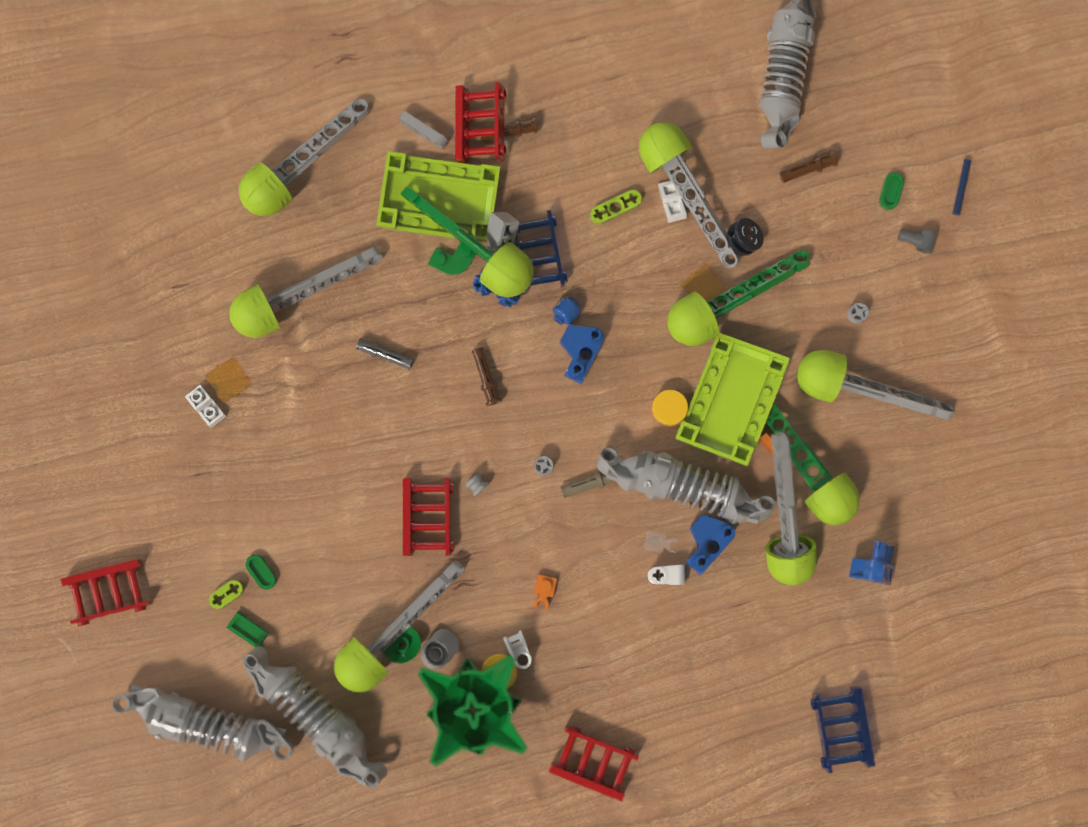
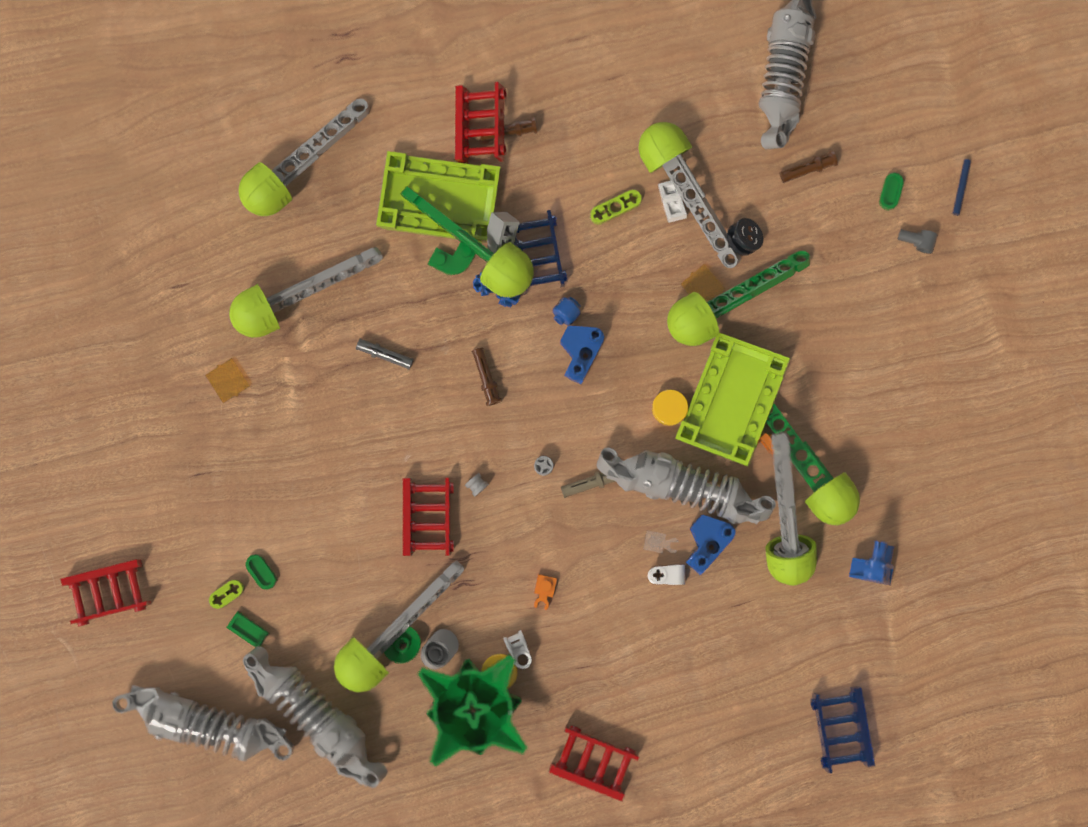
(205, 406): white slope -> none
(422, 130): light grey beam -> none
(824, 374): piece -> none
(861, 310): light grey wheel -> none

